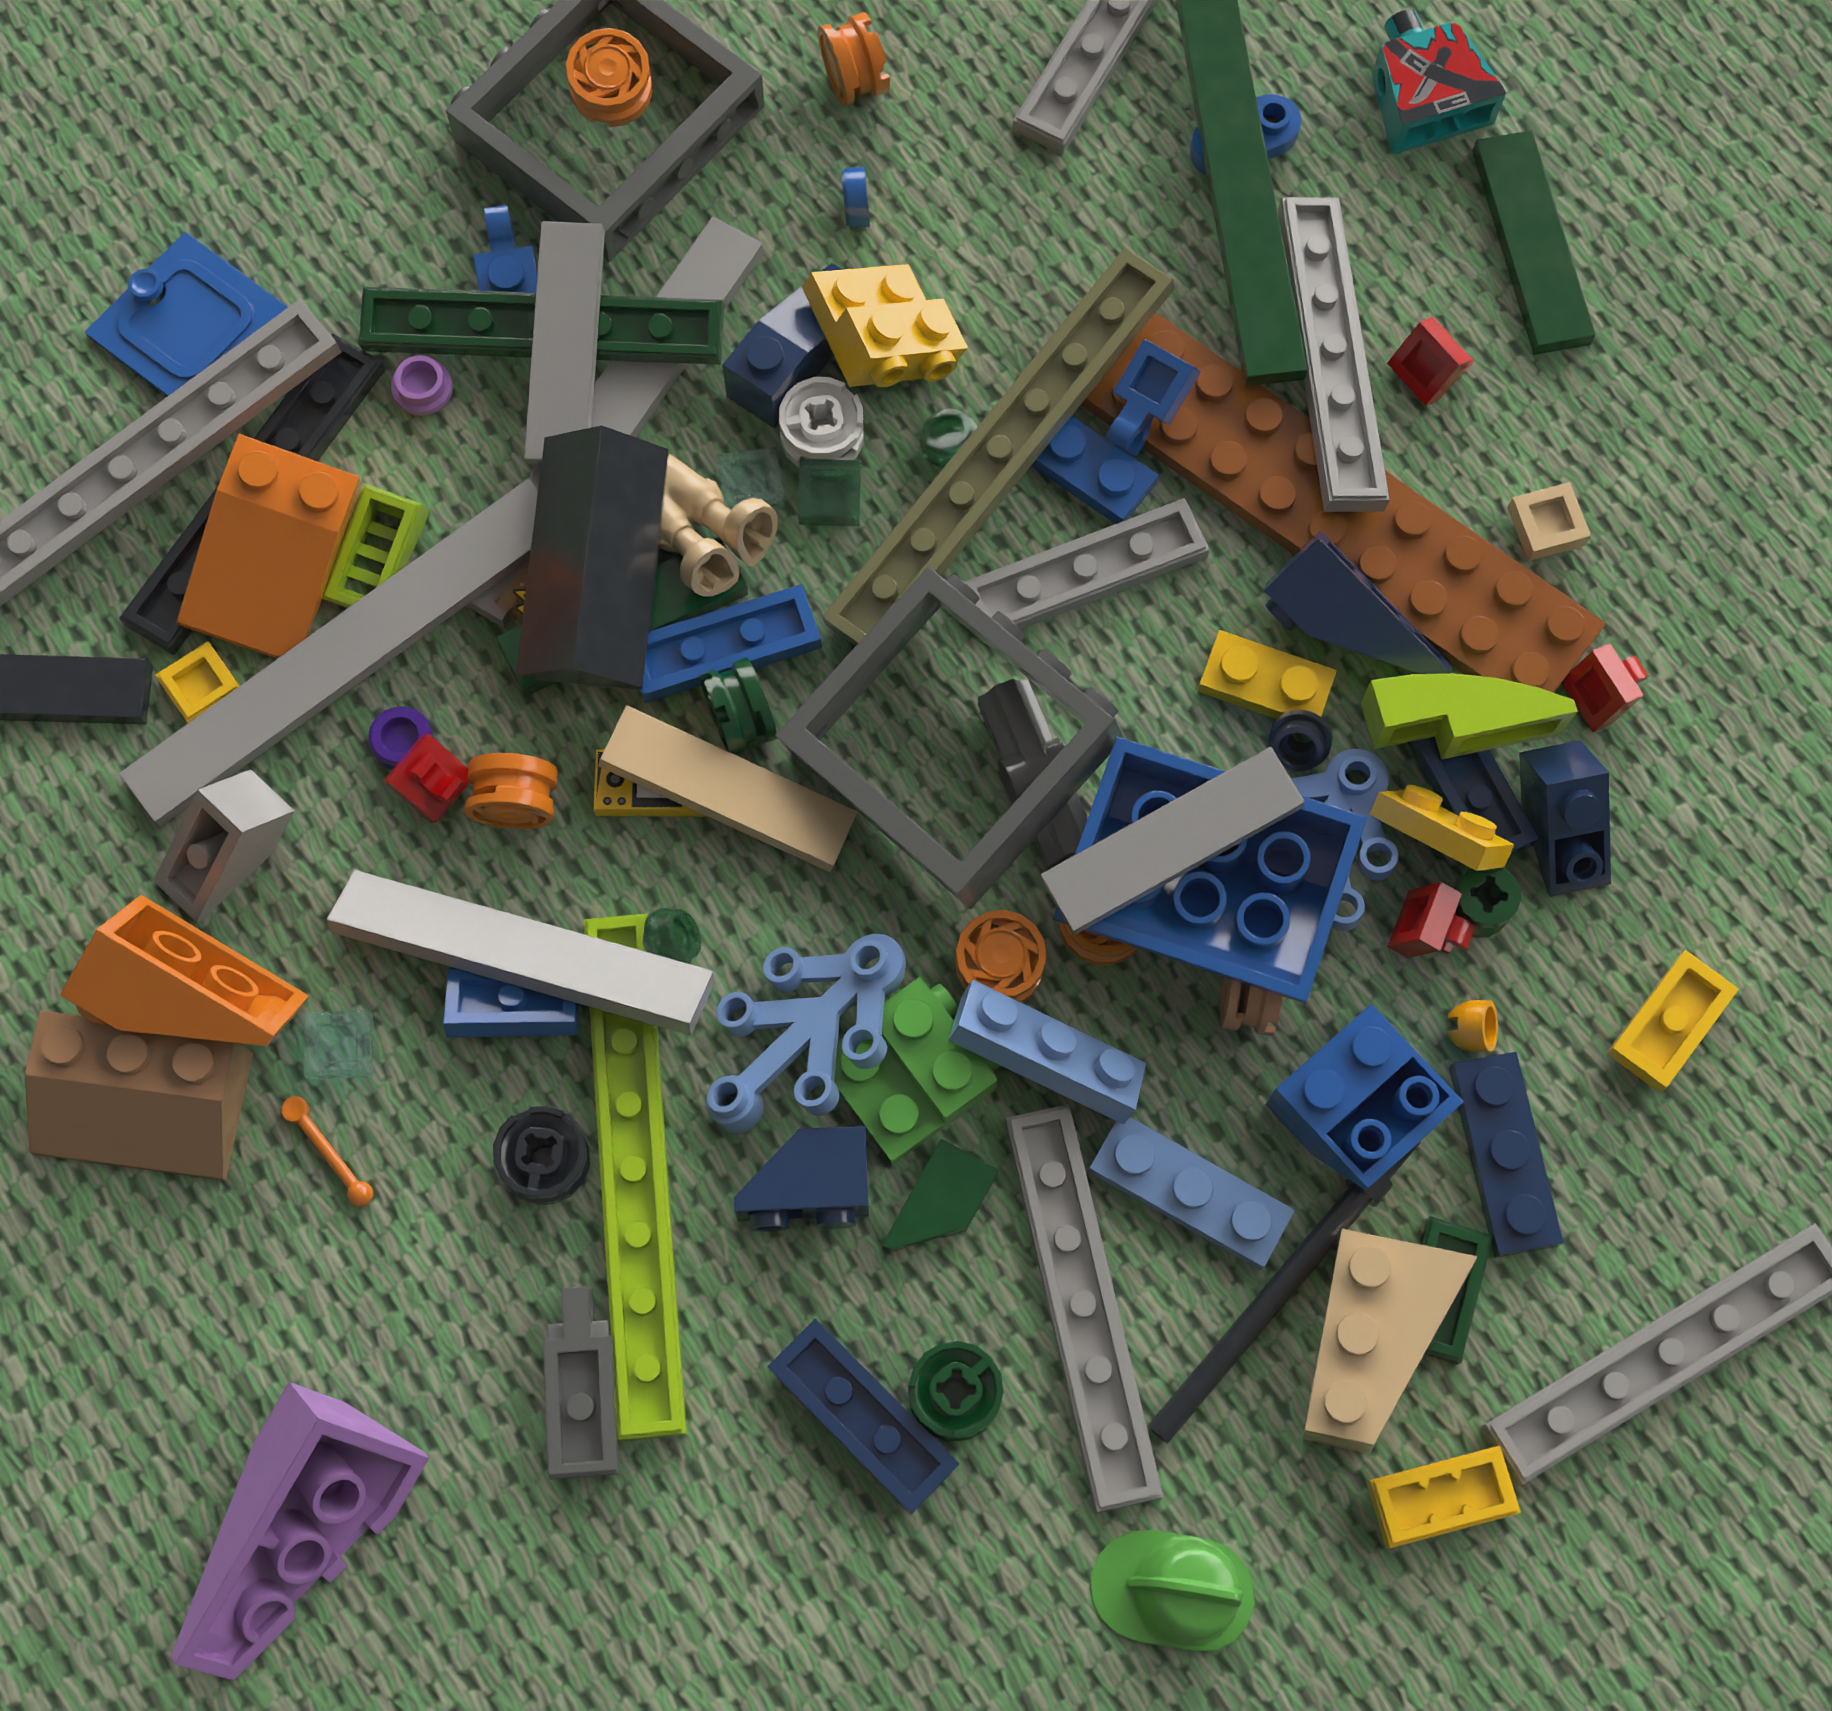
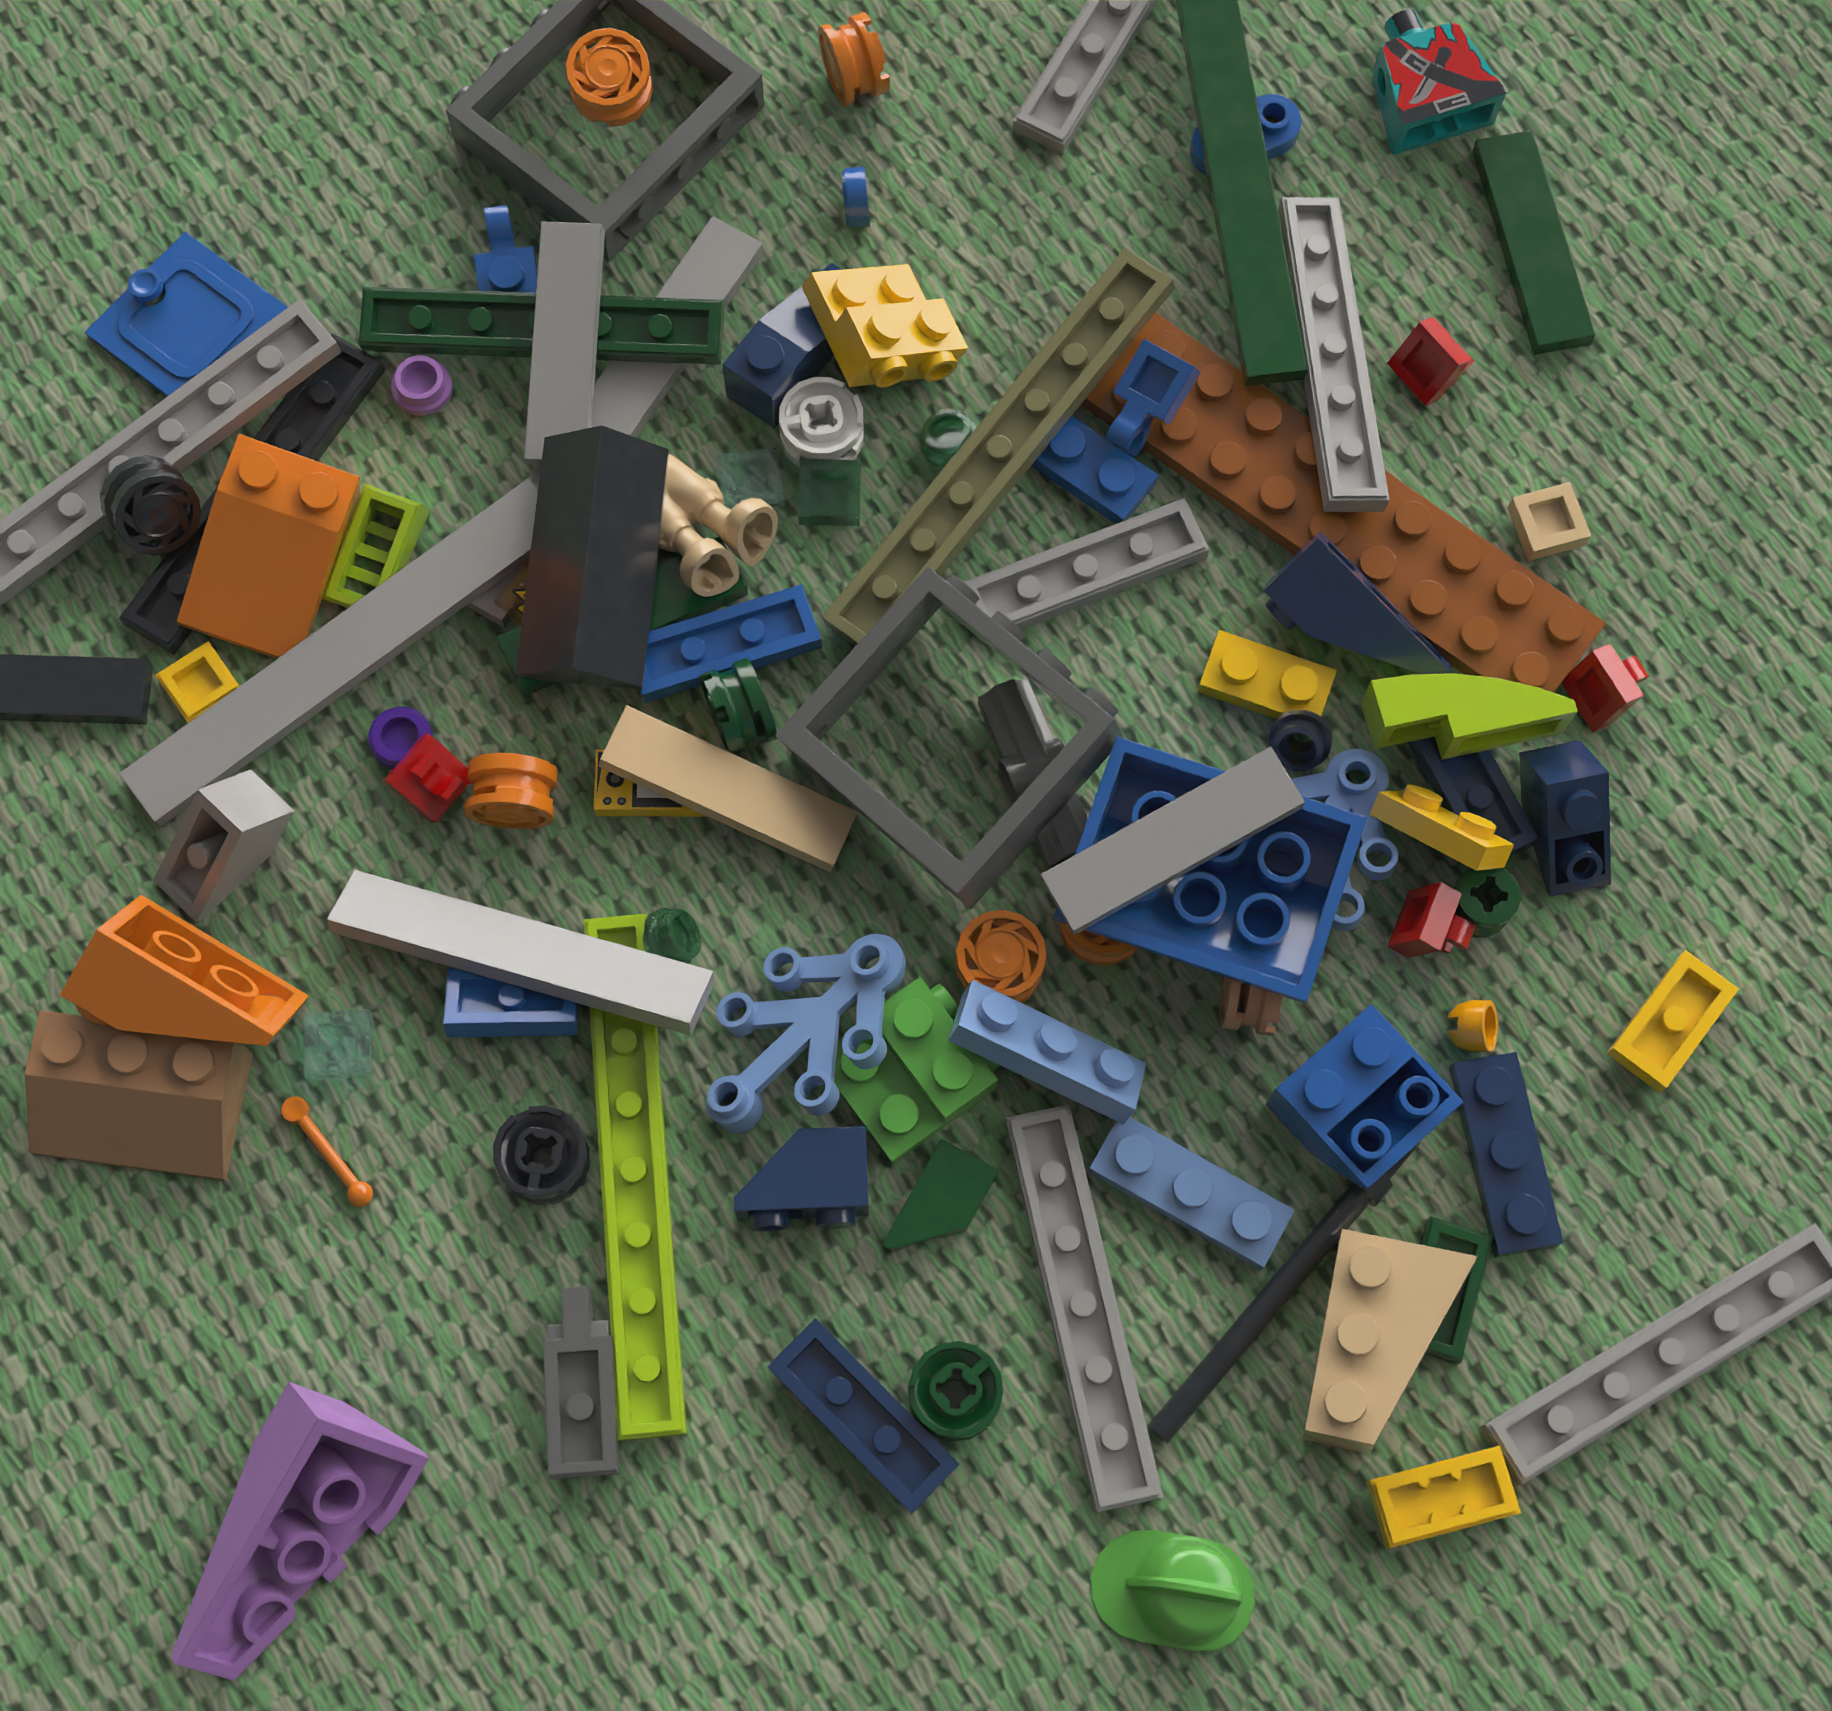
(150, 503): none -> black wheel

